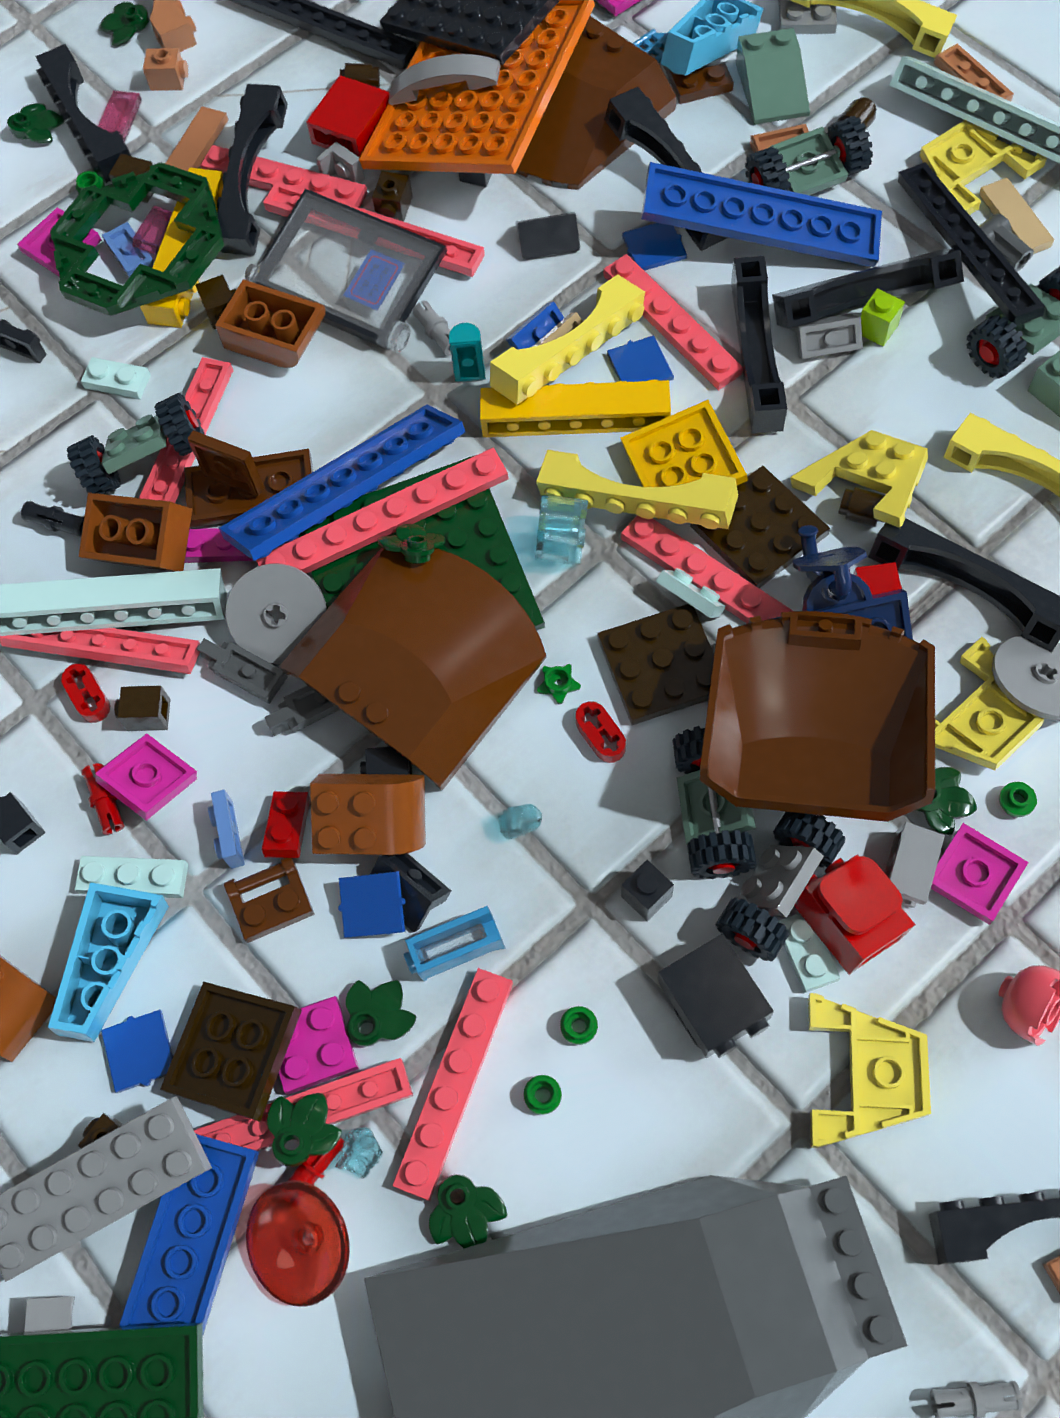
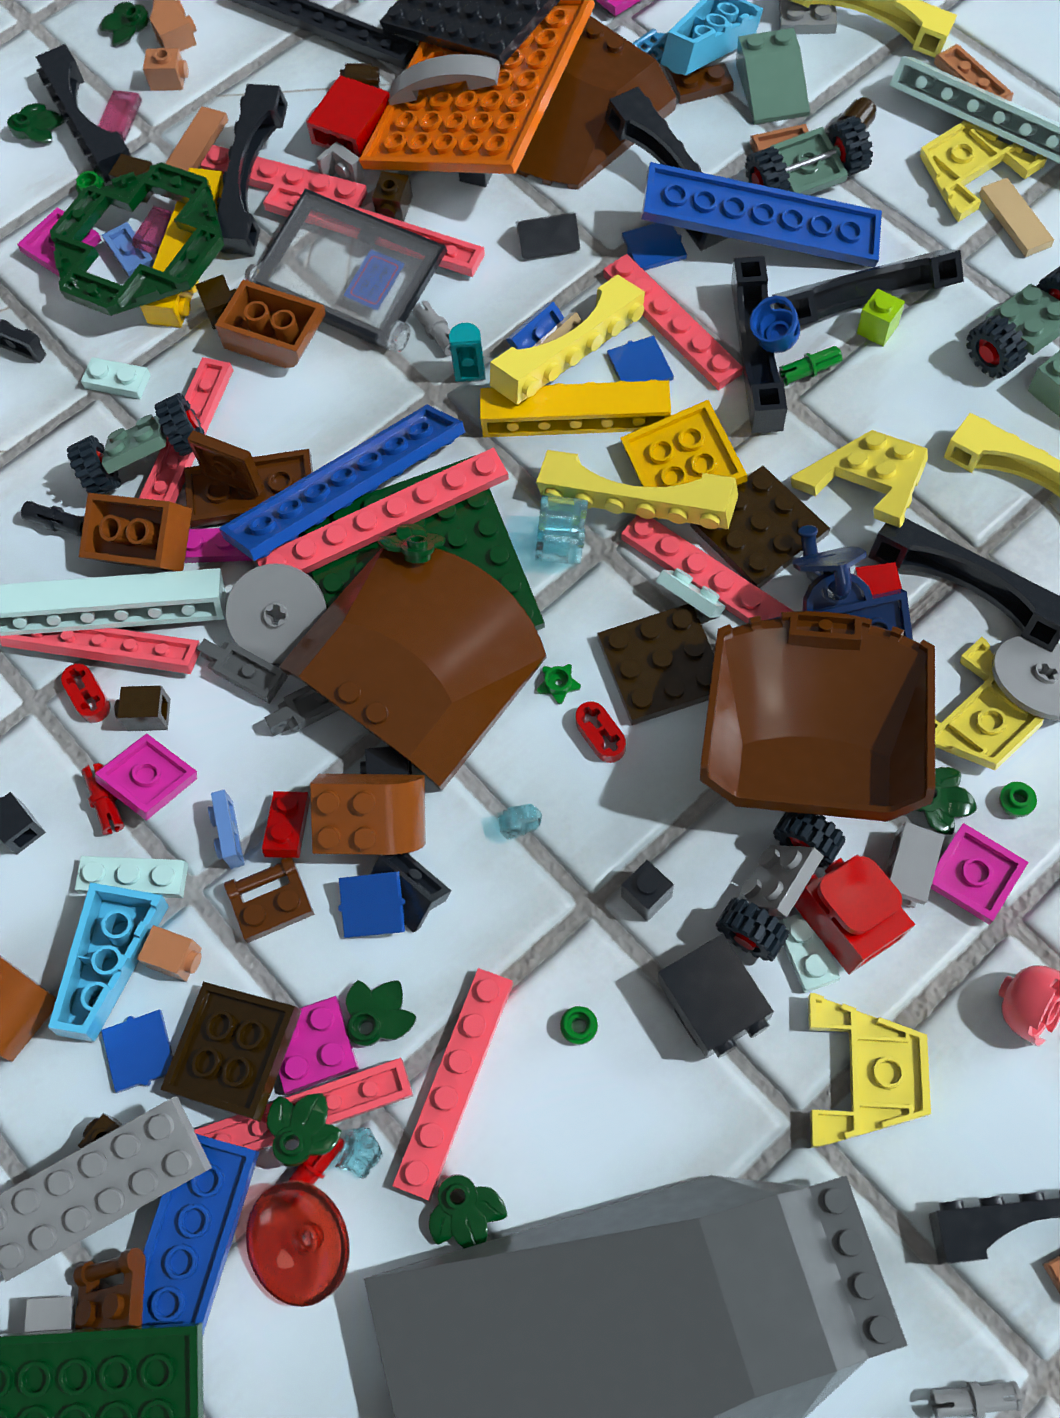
(114, 1305): none -> reddish brown plate
(170, 953): none -> nougat brick
(453, 943): dark azure window -> none
(542, 1082): green plate -> none
(711, 824): plate -> none
(775, 328): none -> blue helmet
(810, 365): none -> green axle
(829, 336): light grey panel -> none
(859, 505): dark brown brick -> none
(977, 250): black plate -> none
(1000, 233): dark grey piece -> none

